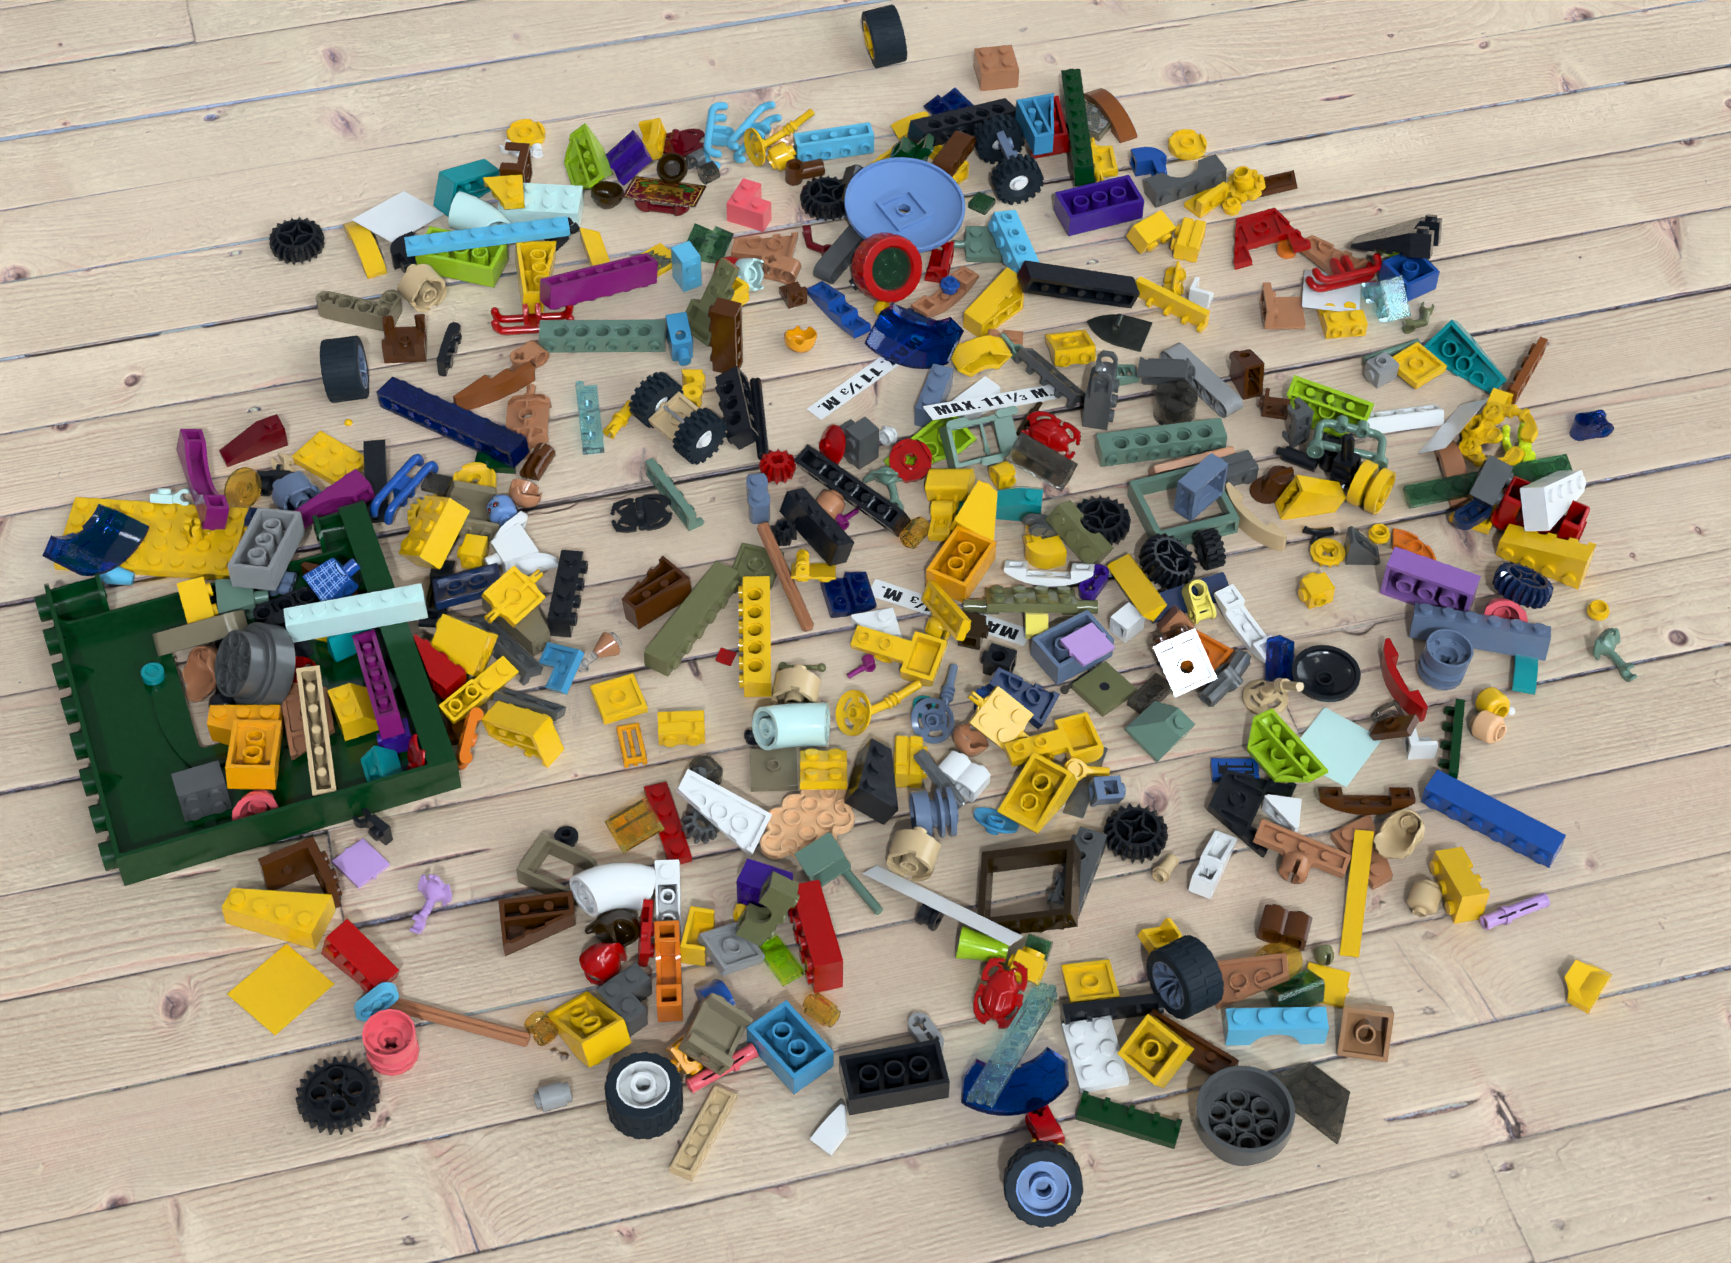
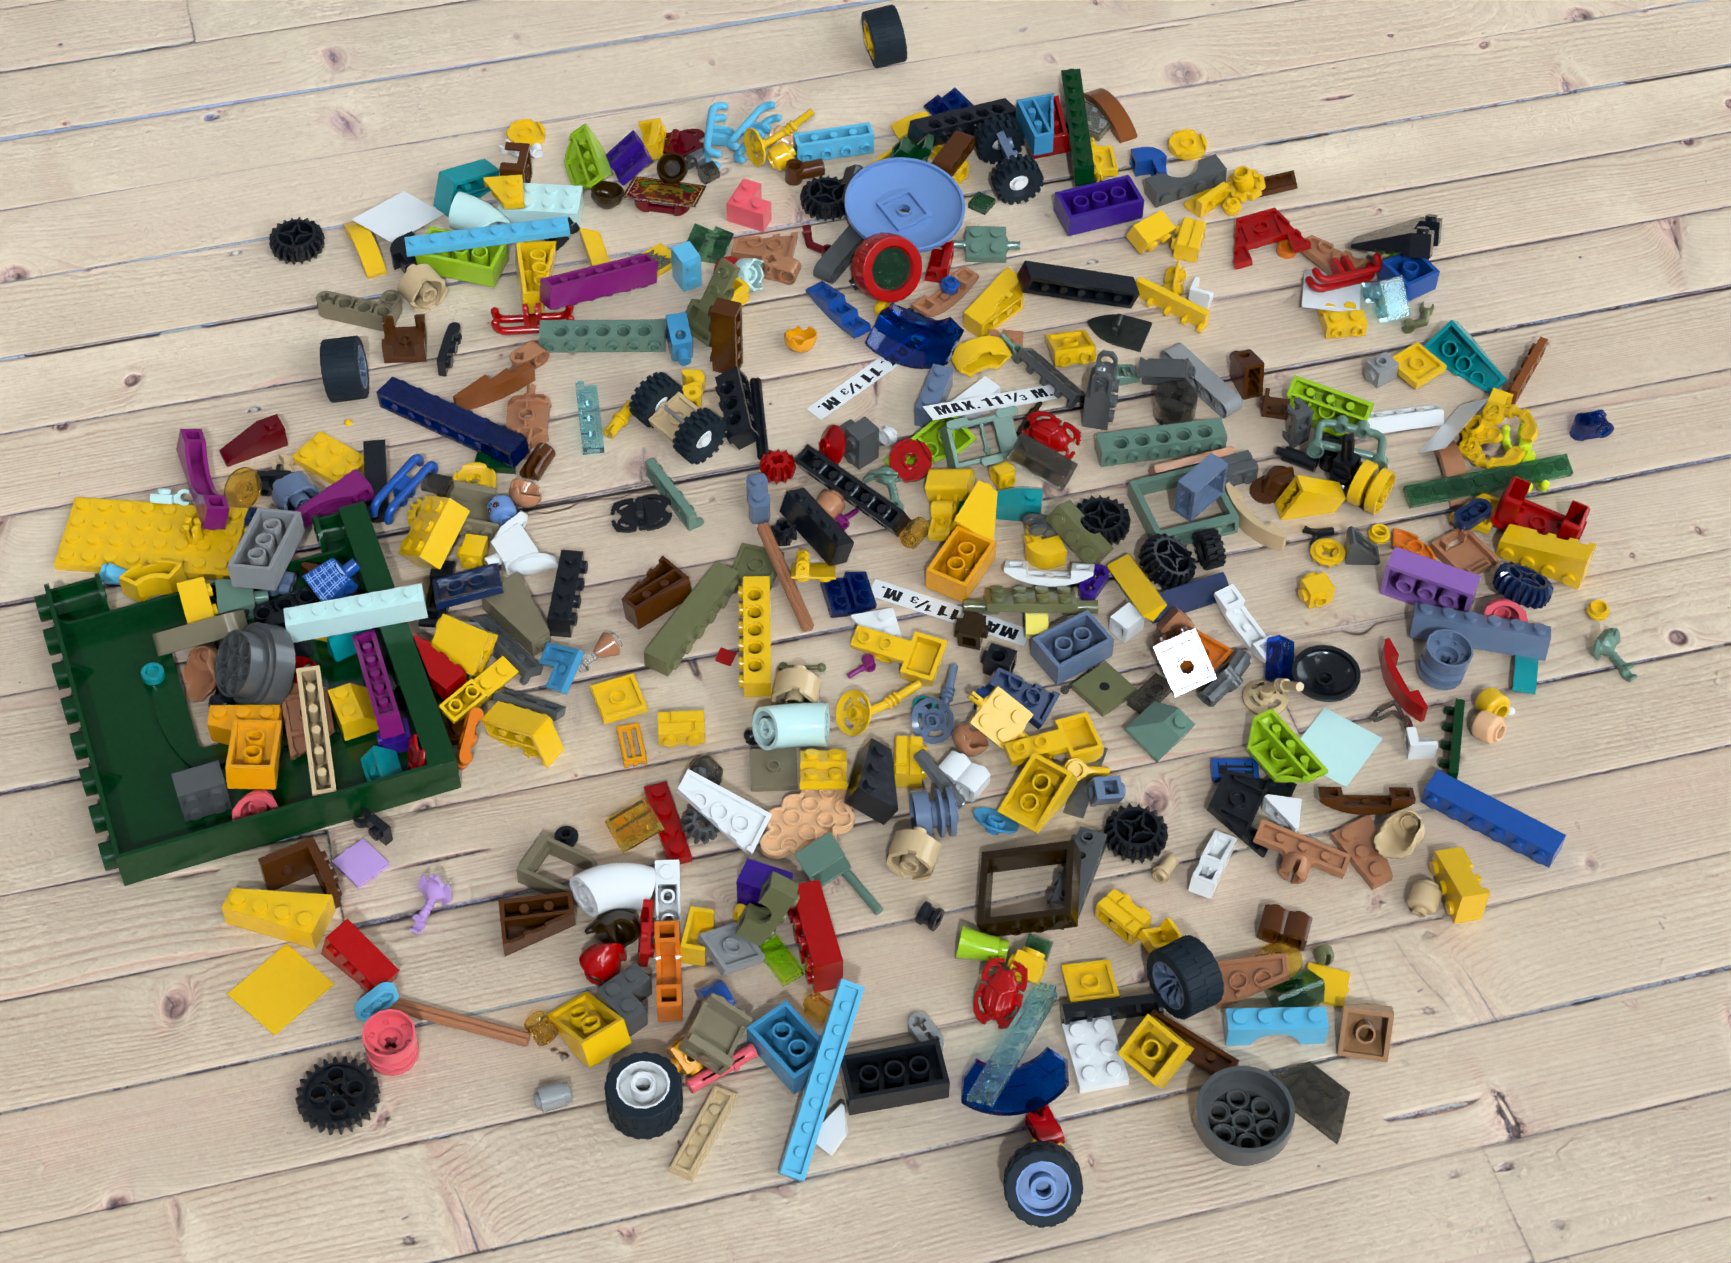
(101, 545): clear blue panel -> none
(152, 580): none -> yellow brick
(513, 596): yellow plate -> none
(793, 294): reddish brown bracket -> none
(821, 1080): none -> medium azure plate
(943, 905): white sticker -> none
(946, 615): yellow plate -> none
(996, 67): nougat brick -> none
(1011, 239): medium azure brick -> none
(1087, 644): lavender piece -> none
(1122, 916): none -> yellow brick
(1128, 1120): dark green hinge -> none
(1198, 603): light yellow piece -> none
(1280, 311): nougat bracket -> none
(1356, 893): yellow sticker -> none
(1391, 351): sand green bar -> none
(1394, 727): reddish brown plate -> none
(1470, 555): none -> nougat container
(1490, 480): dark grey brick -> none
(1493, 919): lavender pin -> none
(1550, 498): white wedge -> none
(1585, 985): yellow slope -> none

